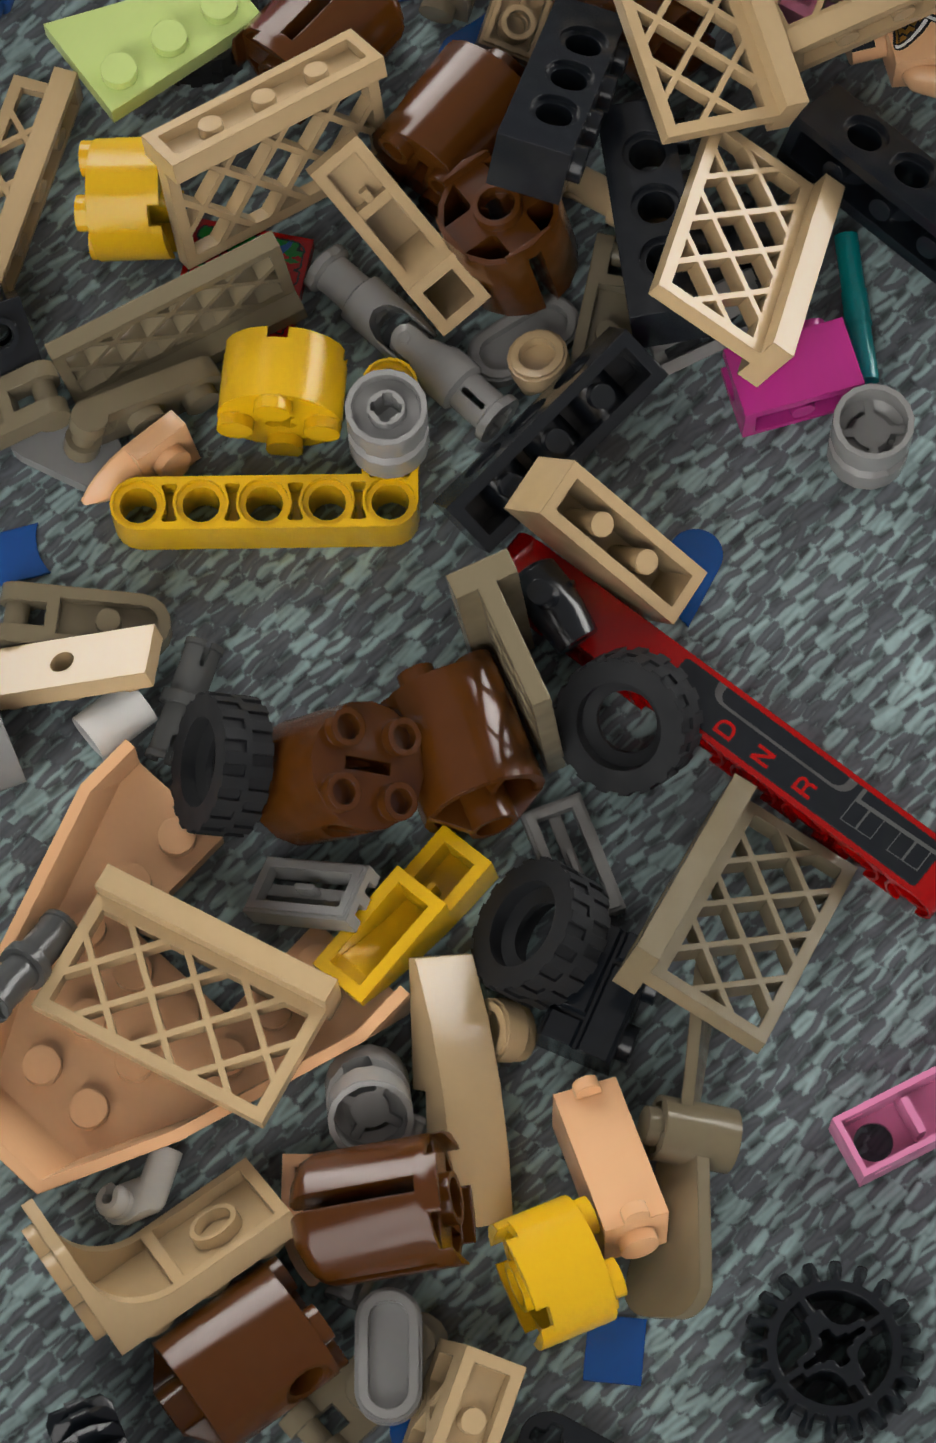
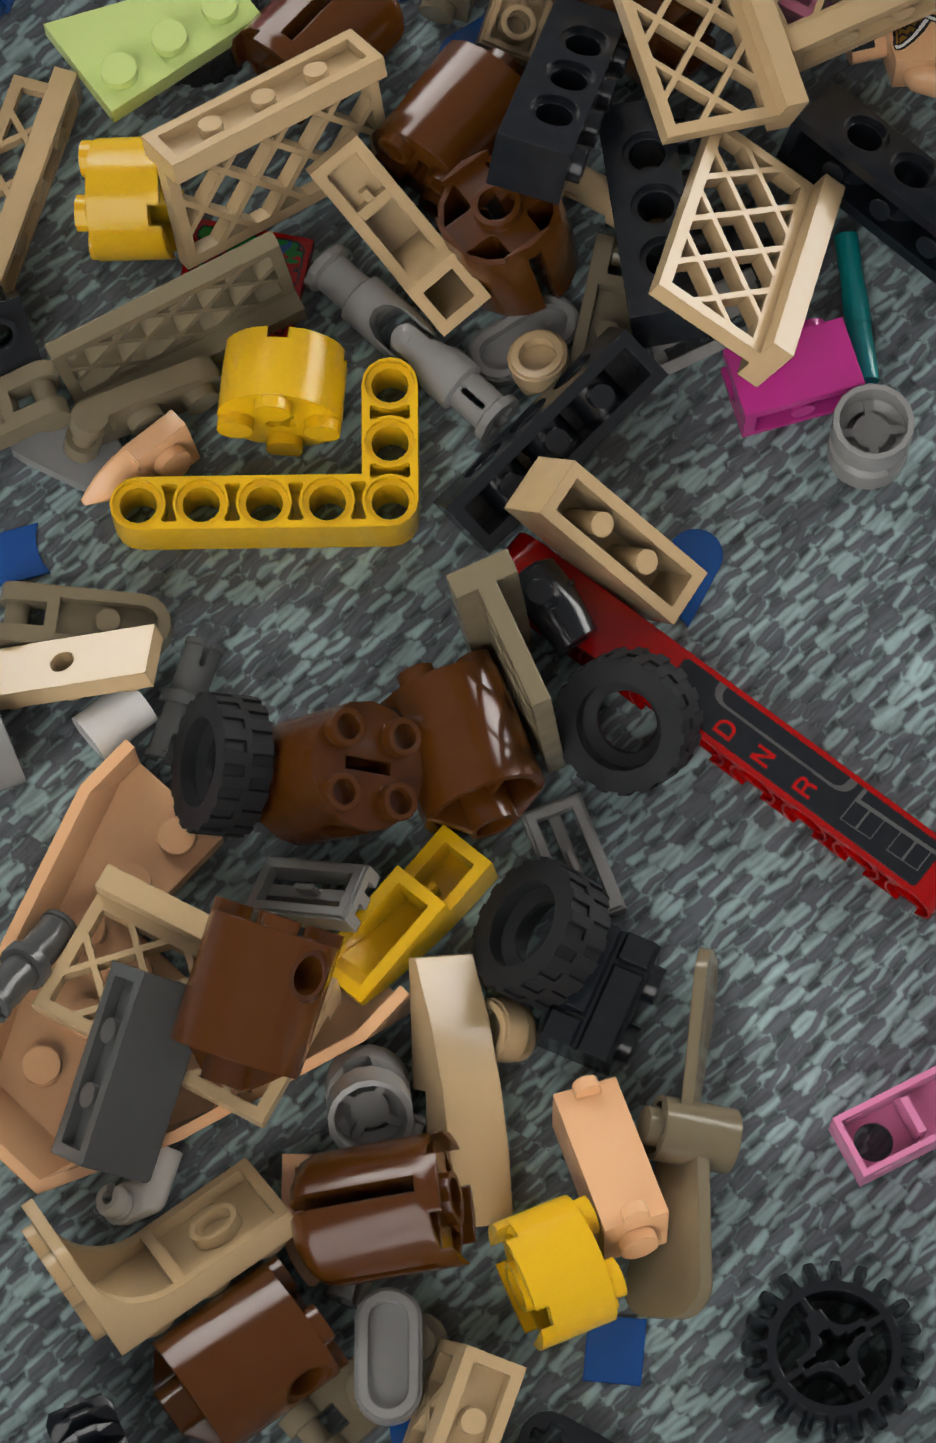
(126, 1077): none -> dark grey panel
(254, 995): none -> reddish brown cylinder
(387, 423): light grey wheel -> none
(685, 900): dark tan fence -> none

